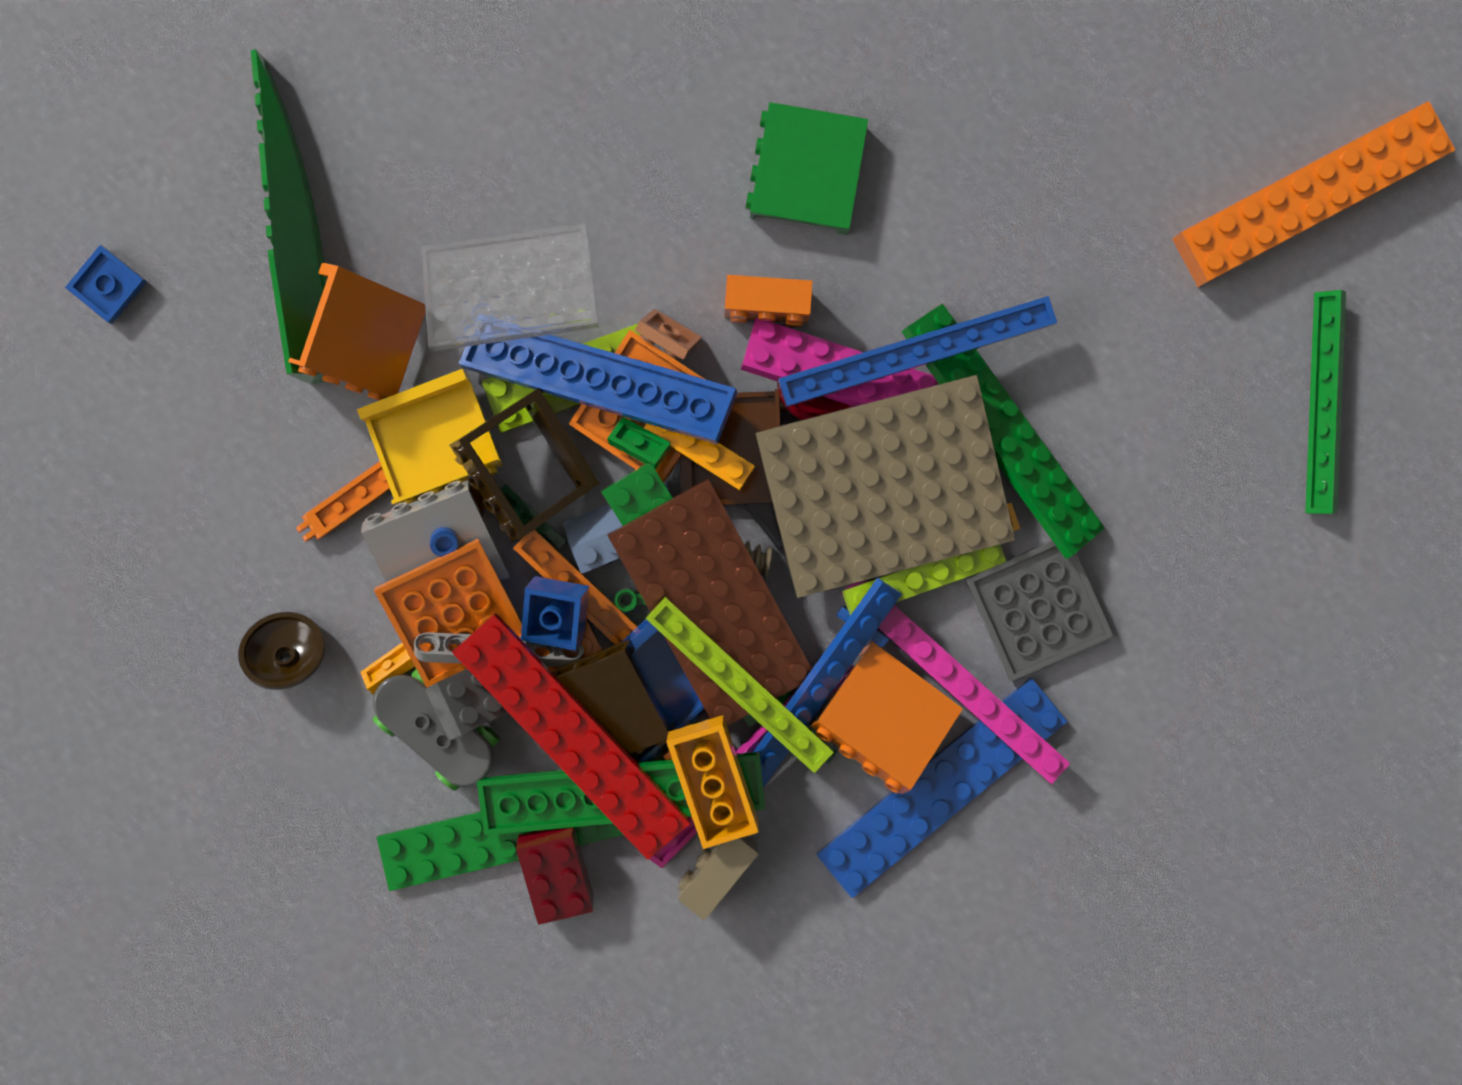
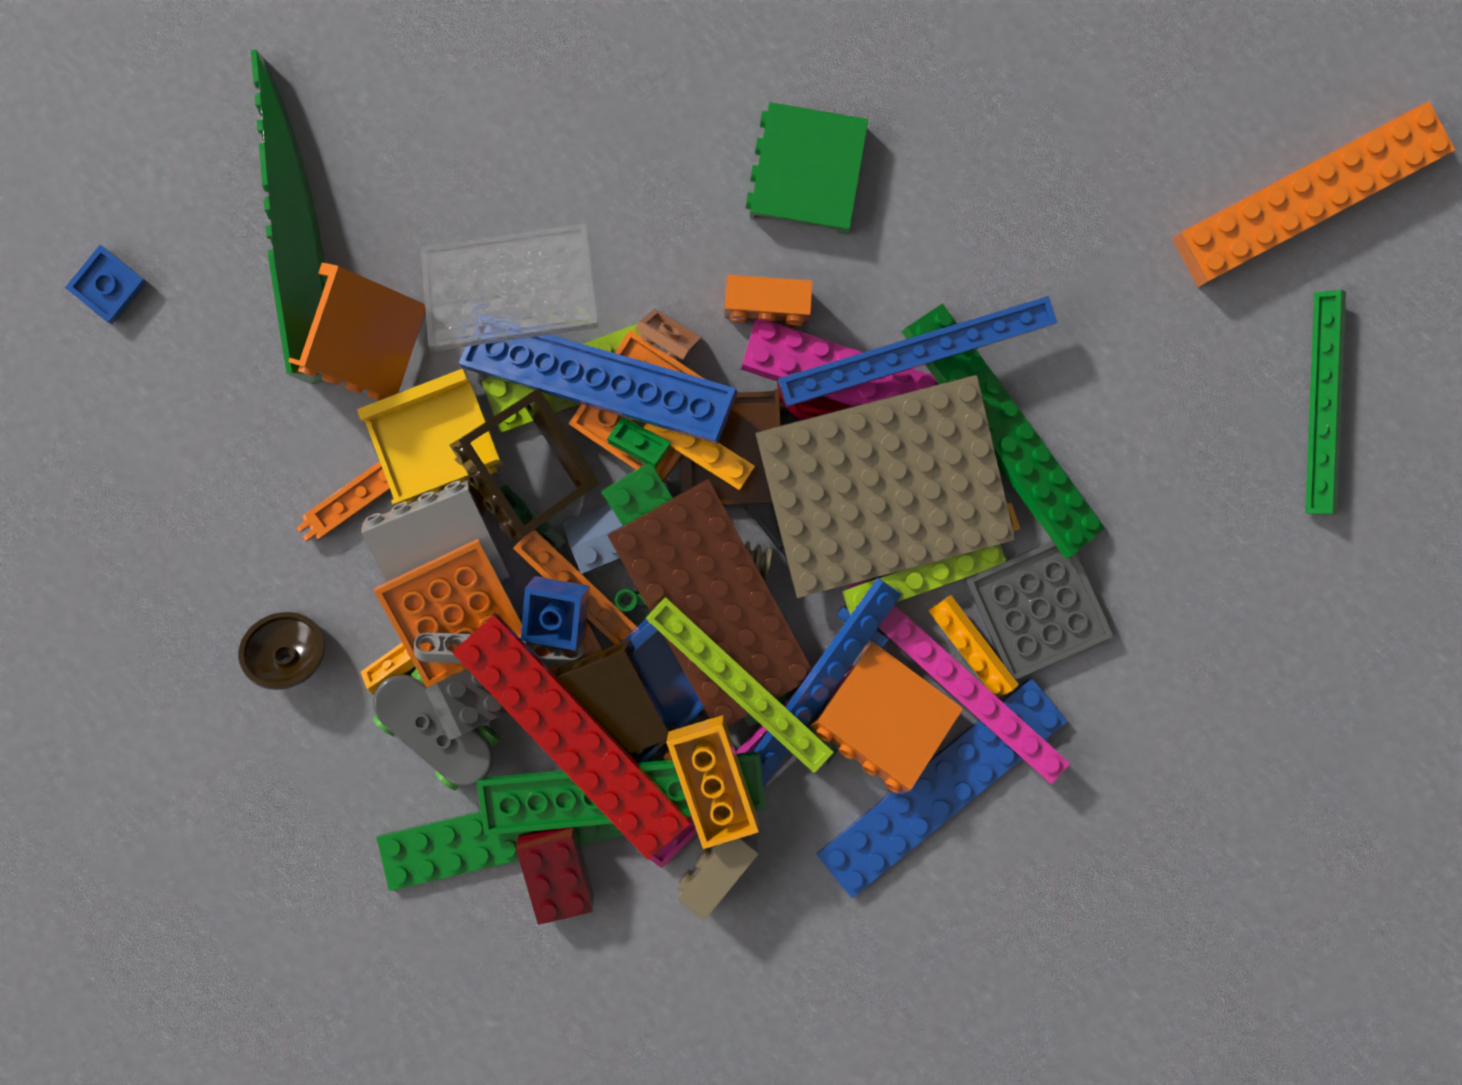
(444, 541): blue tile -> none
(973, 647): none -> light orange plate

